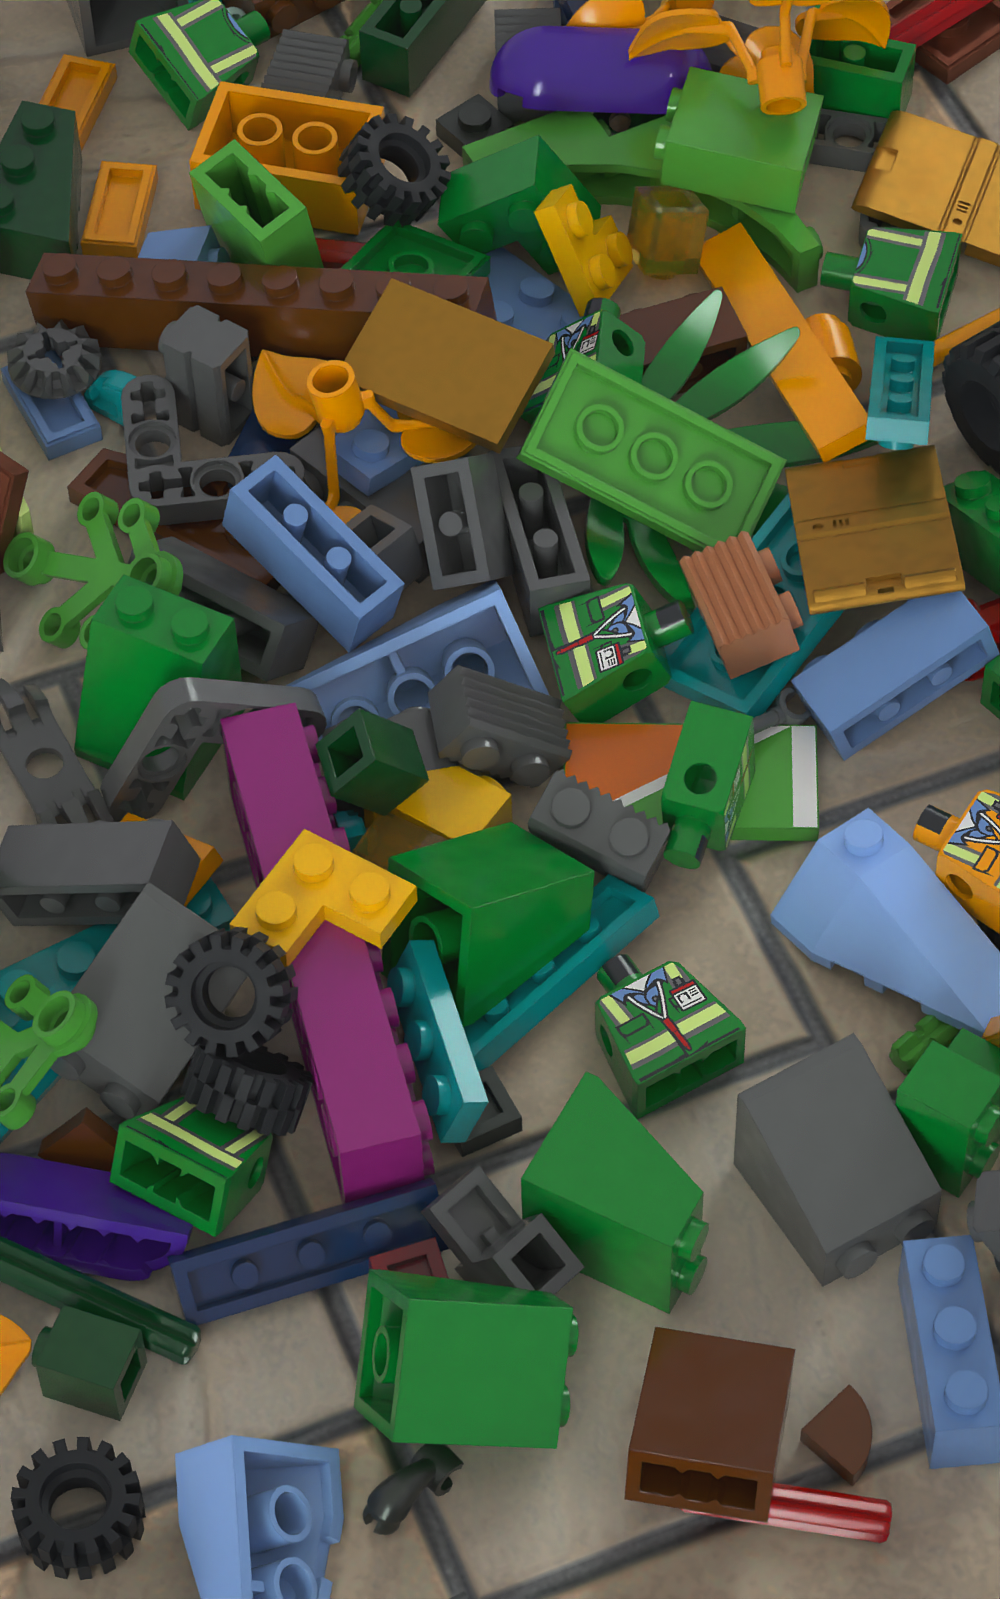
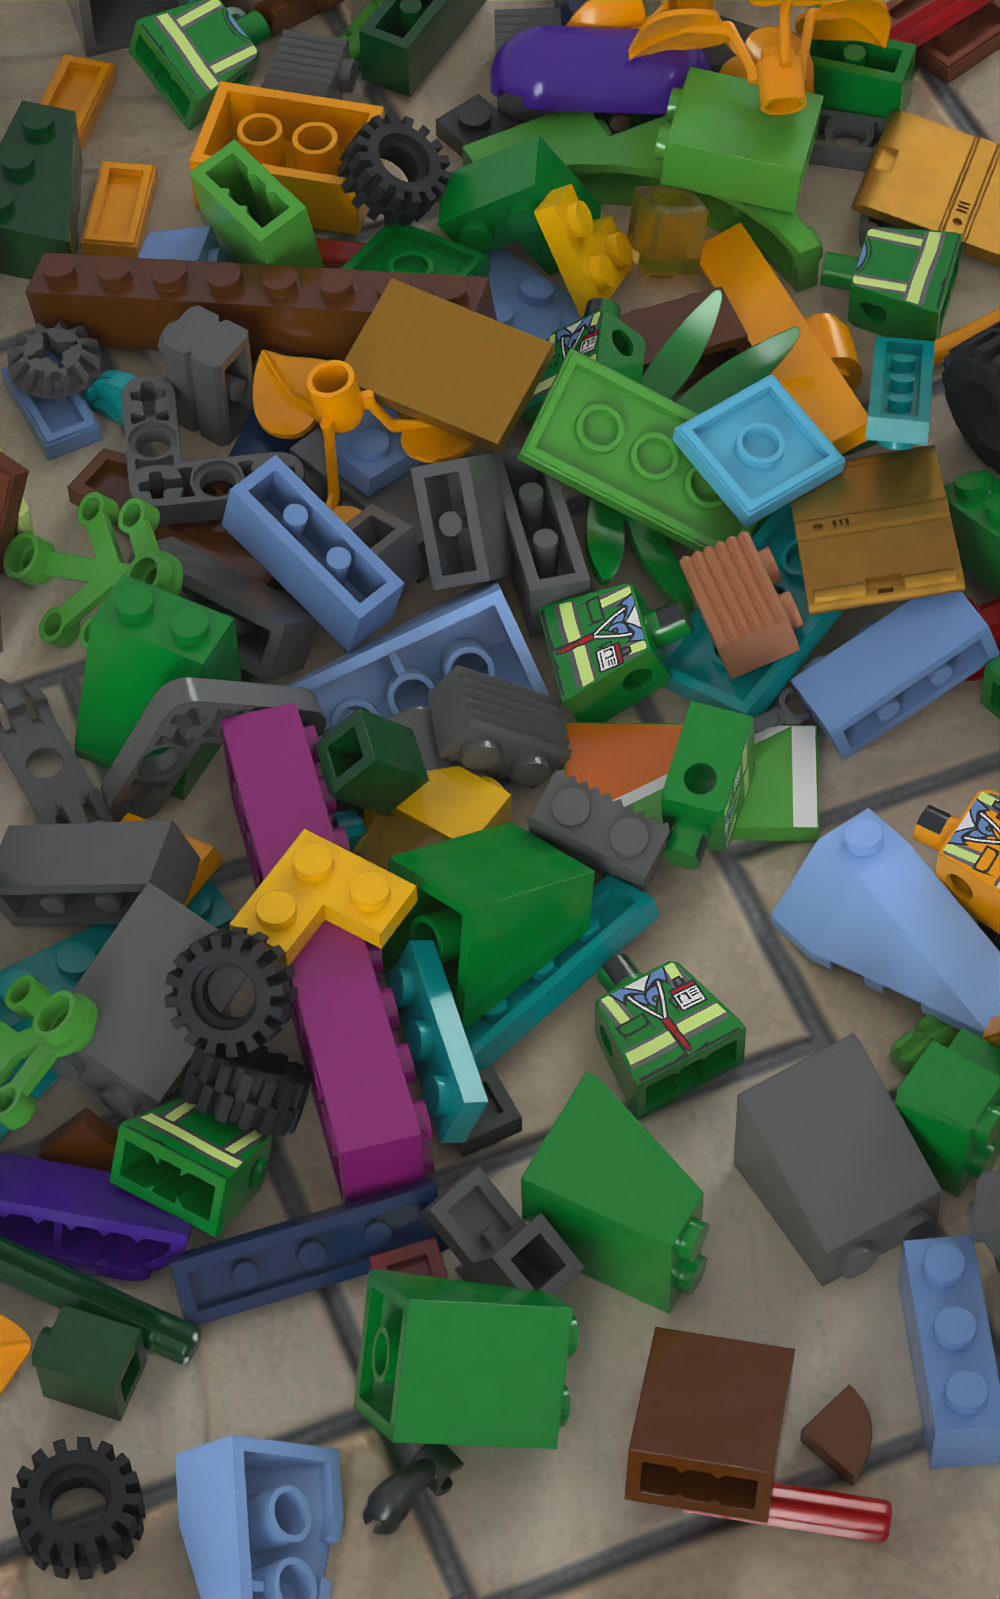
(758, 450): none -> medium azure tile

